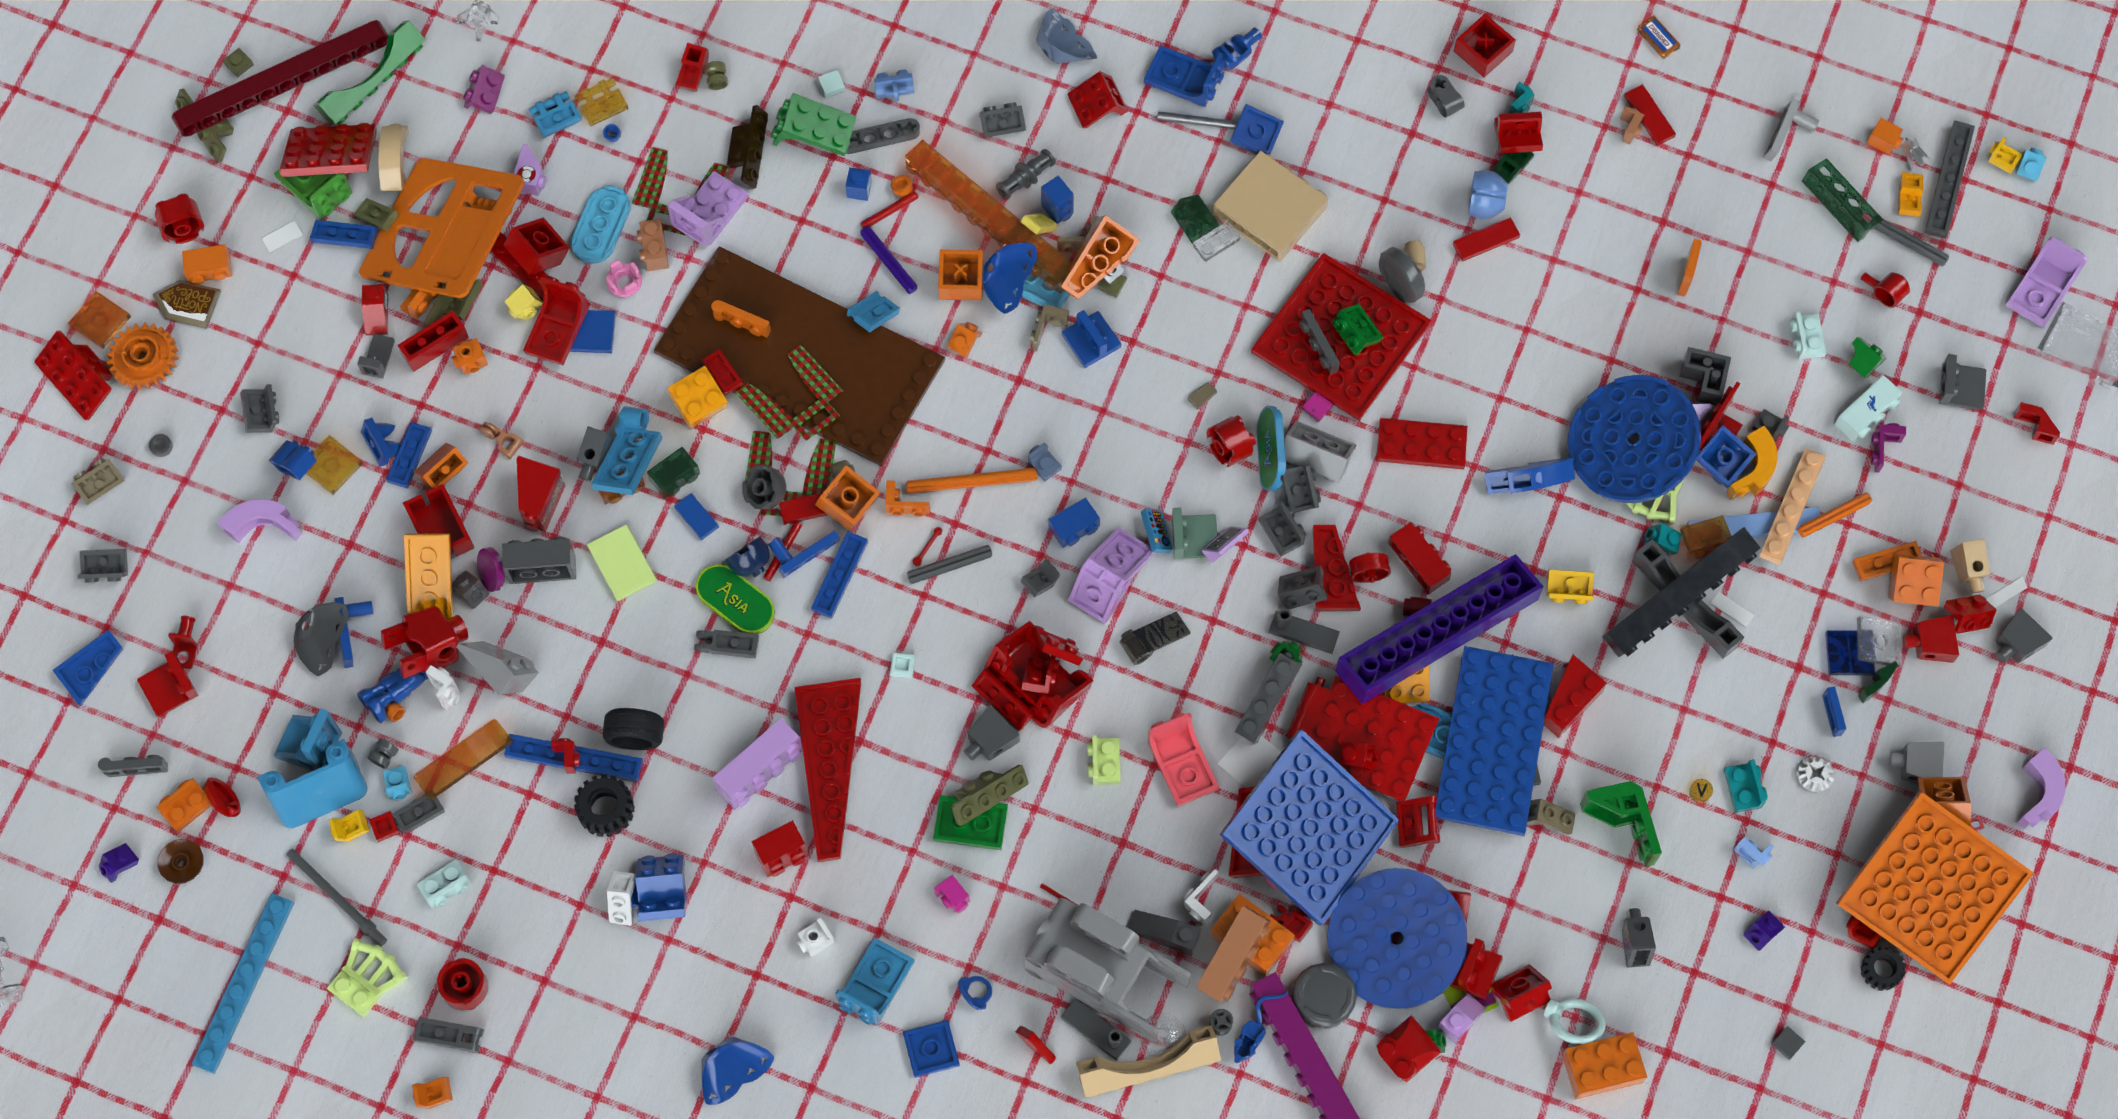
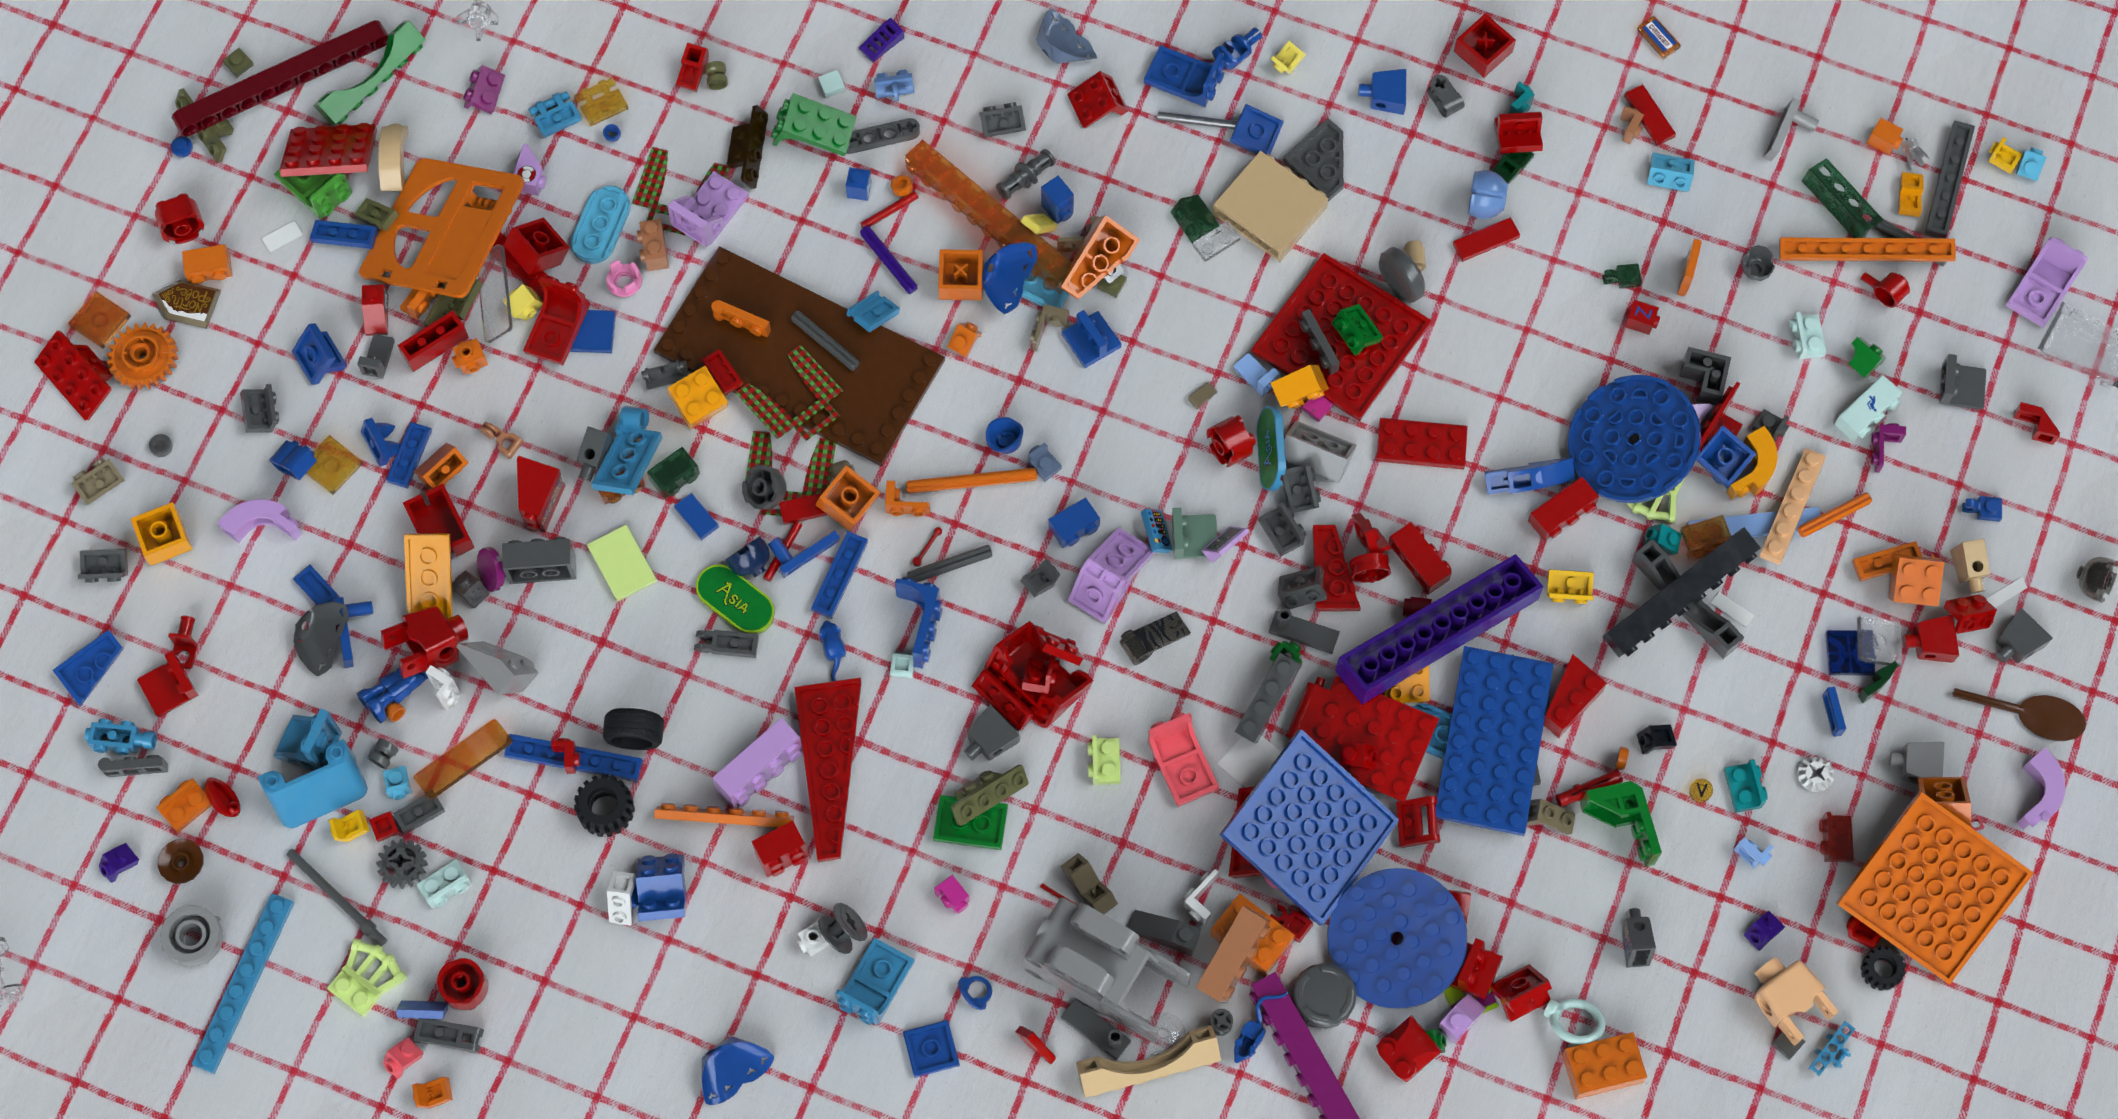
(117, 736): none -> dark azure brick
(161, 534): none -> light orange brick
(180, 923): none -> light grey piece
(181, 146): none -> blue plate
(315, 586): none -> blue tile
(317, 354): none -> blue bracket
(401, 1057): none -> coral bracket
(403, 873): none -> dark grey gear
(422, 1009): none -> blue tile
(495, 295): none -> clear piece
(665, 374): none -> dark grey hinge
(715, 815): none -> orange plate
(825, 340): none -> dark grey axle
(832, 645): none -> blue animal
(845, 925): none -> dark grey piece
(893, 39): none -> dark purple slope
(928, 598): none -> blue bracket
(1004, 435): none -> blue helmet
(1088, 885): none -> dark tan brick
(1256, 374): none -> light blue bracket
(1288, 58): none -> light yellow bracket
(1299, 386): none -> light orange brick
(1320, 159): none -> dark grey plate
(1369, 537): none -> red bracket
(1386, 91): none -> blue torso
(1563, 509): none -> red brick
(1566, 798): none -> red pin
(1621, 759): none -> orange tile
(1625, 276): none -> clear green plate
(1642, 317): none -> red brick
(1656, 738): none -> black bracket
(1671, 172): none -> medium azure bracket
(1758, 263): none -> dark grey hair
(1790, 992): none -> light nougat piece
(1833, 1040): none -> dark azure piece
(1837, 838): none -> clear red bracket
(1867, 249): none -> orange plate
(1986, 508): none -> blue plate
(2041, 714): none -> reddish brown piece
(2097, 577): none -> clear smoke cylinder

